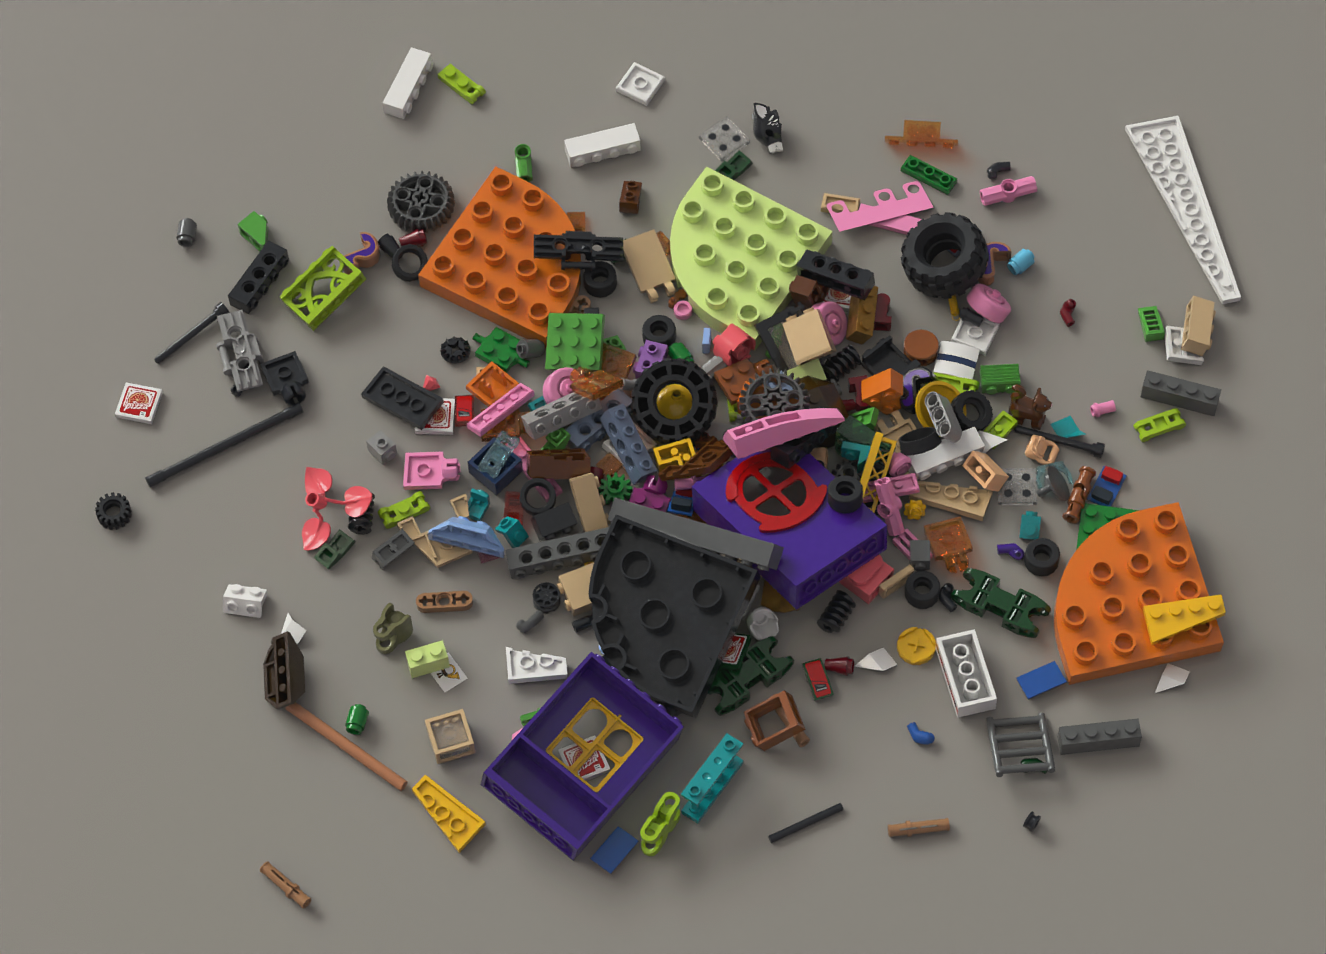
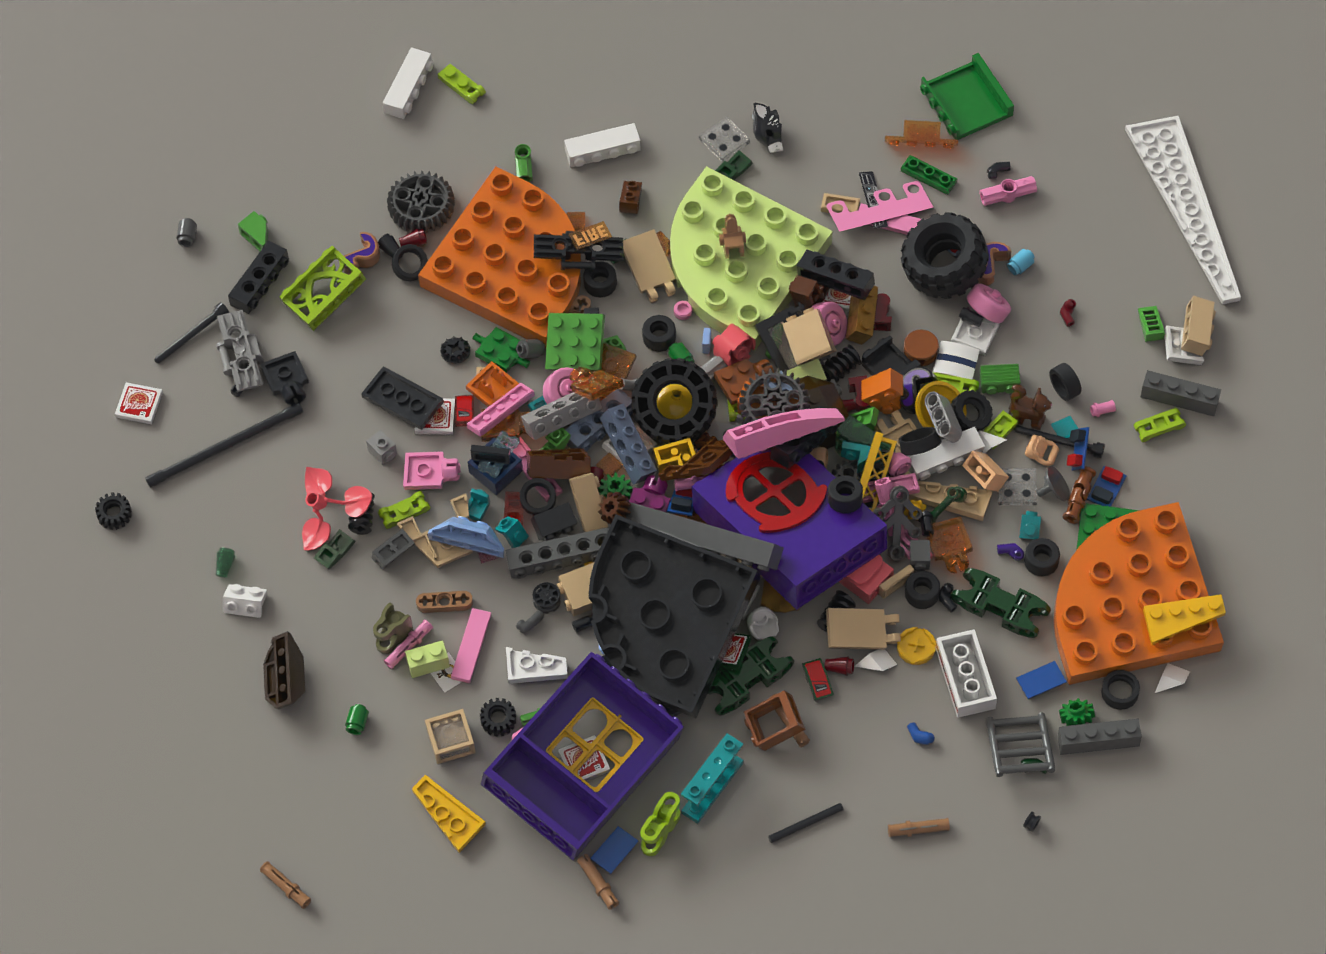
(224, 561): none -> clear green cone
(294, 628): white sticker -> none
(347, 746): nougat piece -> none
(415, 637): none -> bright pink pin
(430, 383): coral rock -> none
(471, 645): none -> bright pink tile
(490, 454): none -> black tile
(498, 706): none -> black tyre
(590, 235): none -> clear orange sticker
(602, 888): none -> medium nougat pin
(613, 505): none -> reddish brown gear
(640, 84): white tile -> none
(648, 355): medium lavender brick -> none
(680, 294): dark orange piece -> none
(732, 236): none -> medium nougat hinge
(860, 628): none -> tan tile
(869, 187): none -> black sticker
(899, 518): none -> dark grey plant
(926, 523): none -> black pin
(954, 306): yellow piece -> none
(961, 495): none -> dark green brick
(968, 98): none -> green panel
(1058, 465): clear light blue cap -> none
(1065, 381): none -> black tyre
(1077, 712): none -> green gear
(1080, 437): none -> piece
(1117, 703): none -> black tyre

